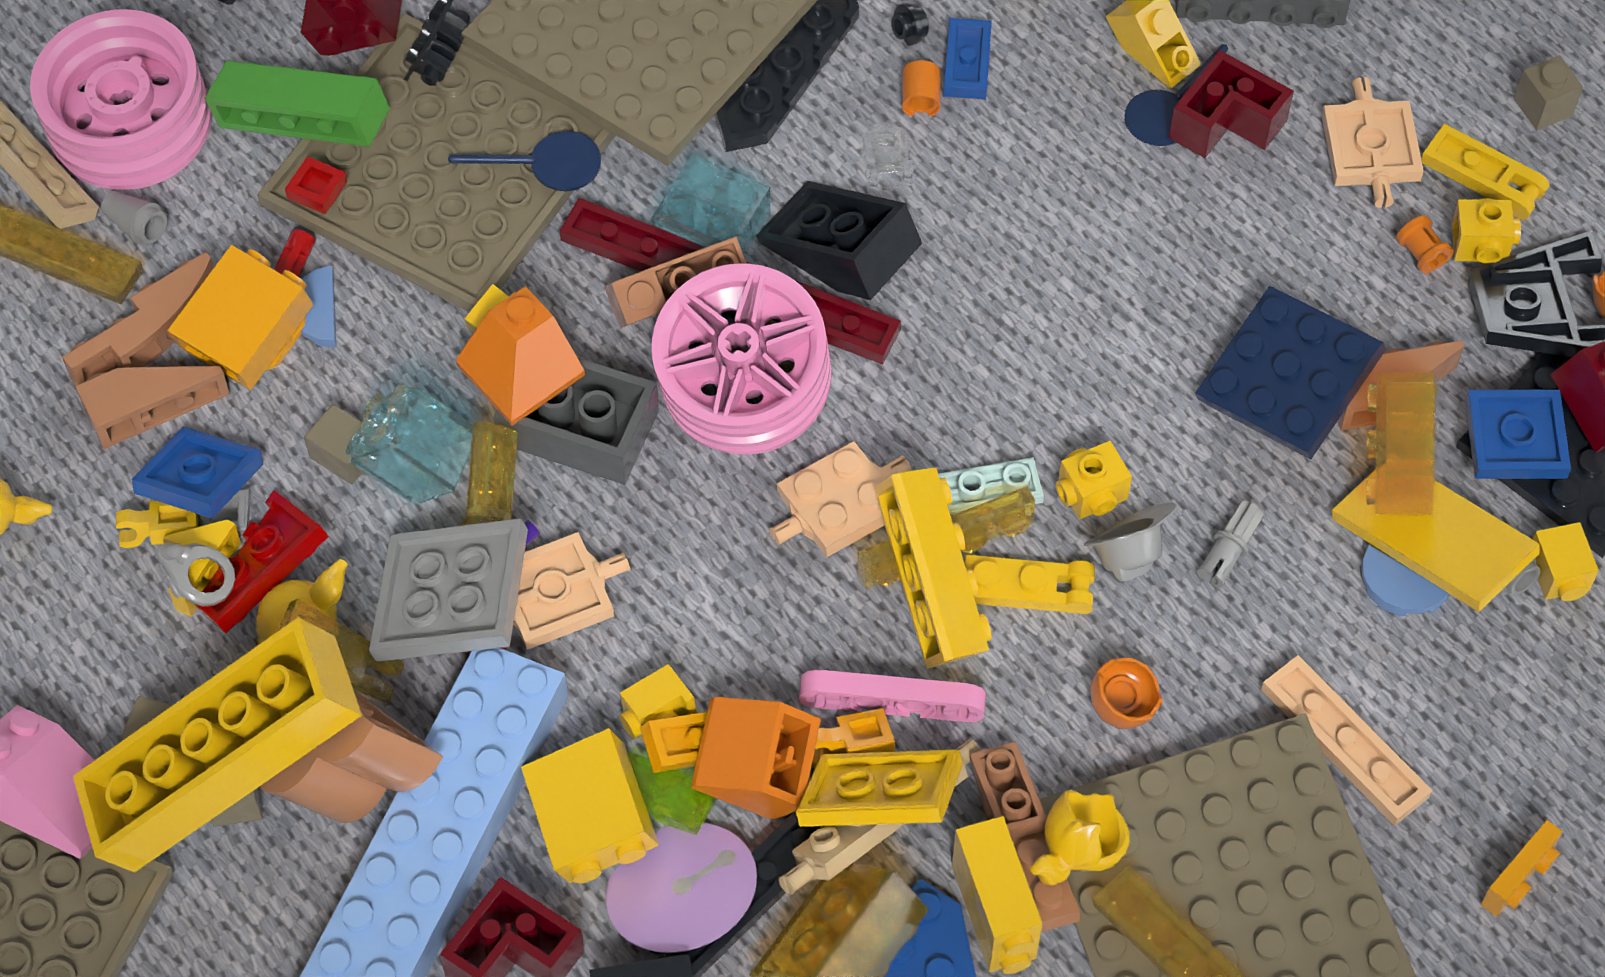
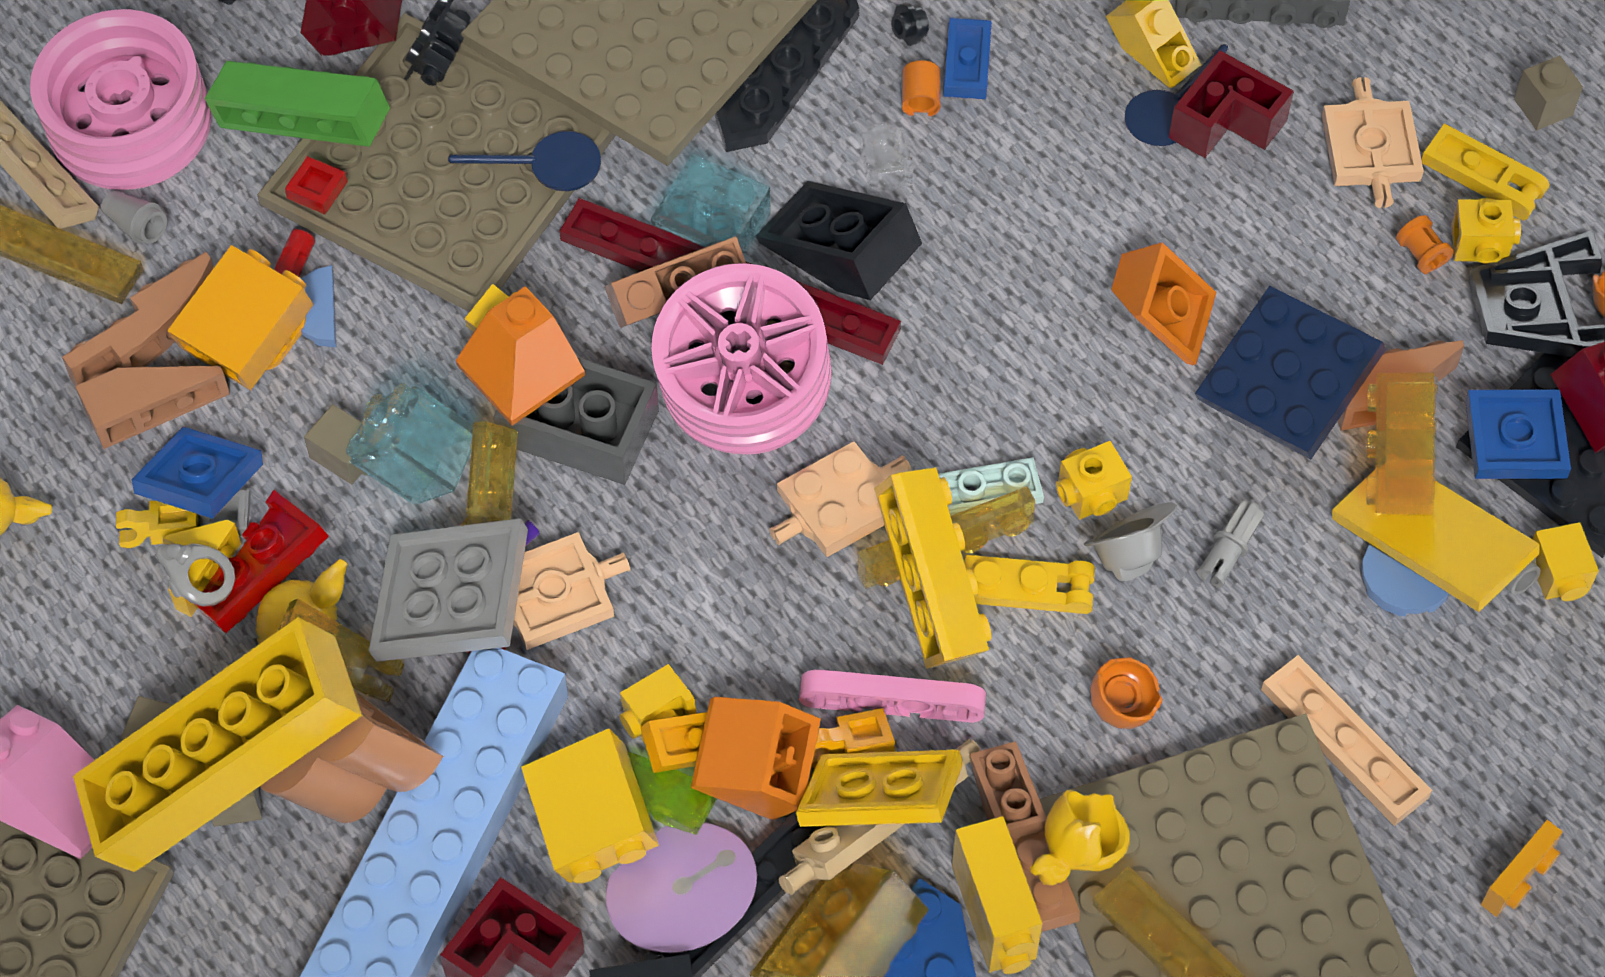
(1165, 298): none -> orange slope

